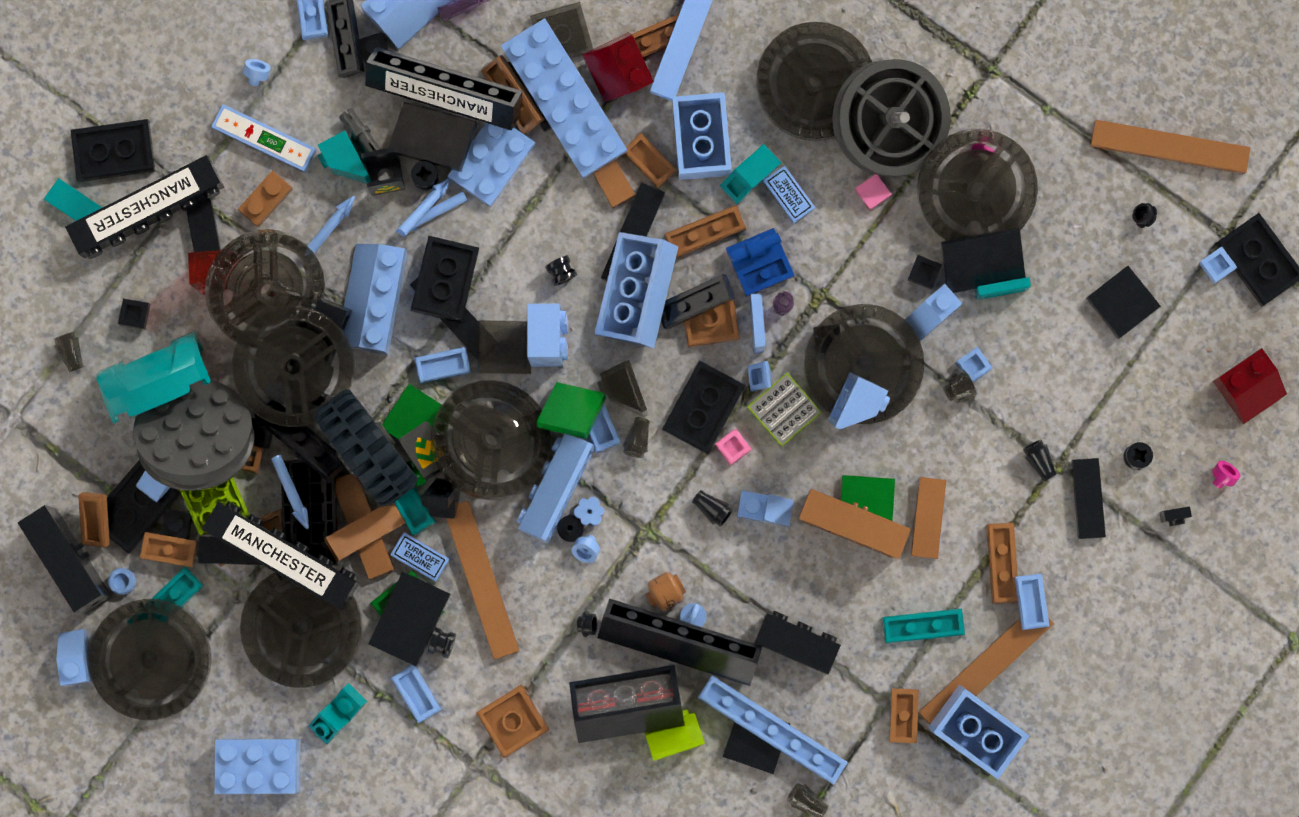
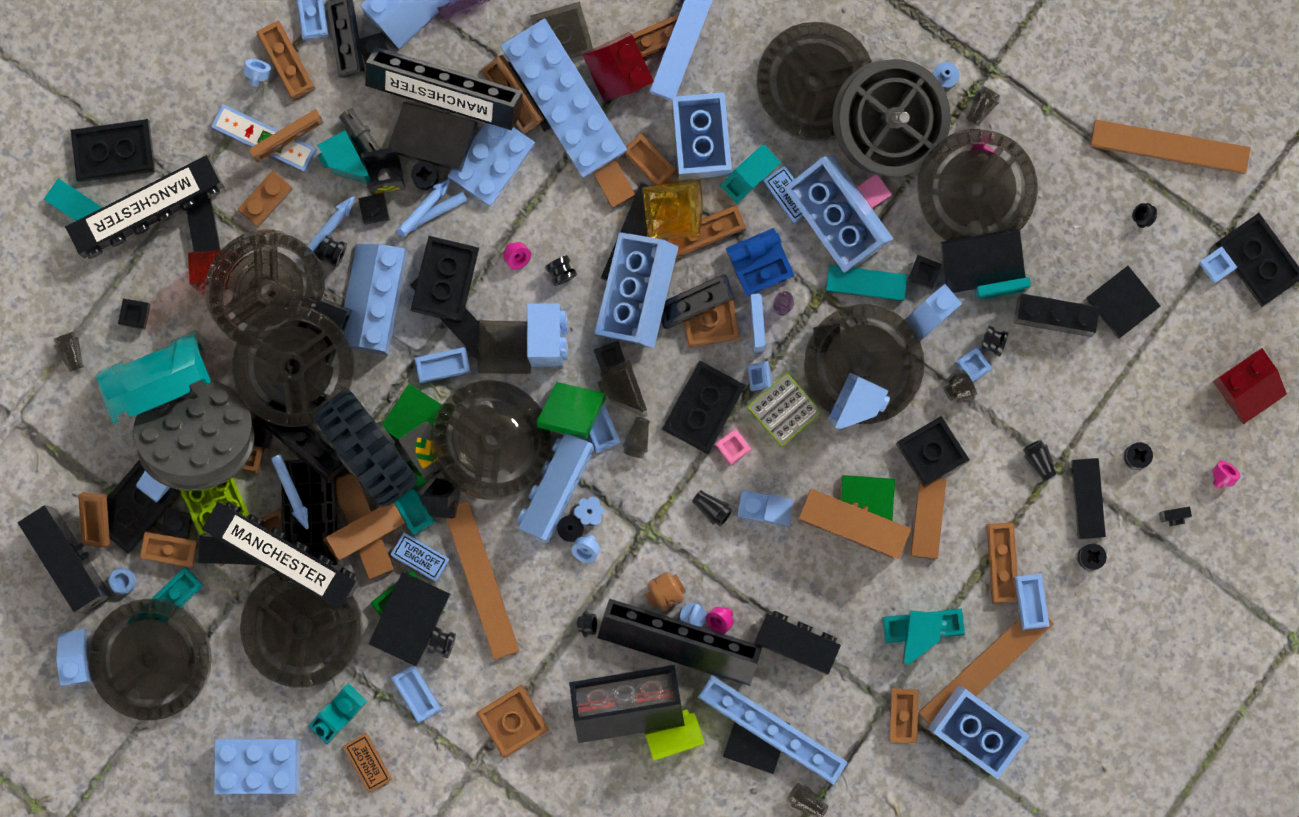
(285, 60): none -> medium nougat tile
(286, 136): none -> medium nougat tile
(331, 250): none -> black wheel
(367, 762): none -> medium nougat tile
(374, 208): none -> black plate
(516, 255): none -> dark pink tile
(609, 356): none -> black plate
(673, 209): none -> clear yellow slope
(720, 619): none -> dark pink tile
(838, 213): none -> light blue slope
(866, 283): none -> teal tile
(922, 633): none -> teal slope
(932, 451): none -> black tile
(947, 81): none -> light blue tile
(983, 103): none -> clear smoke cone
(991, 340): none -> black wheel
(1056, 315): none -> black brick
(1094, 560): none -> black wheel

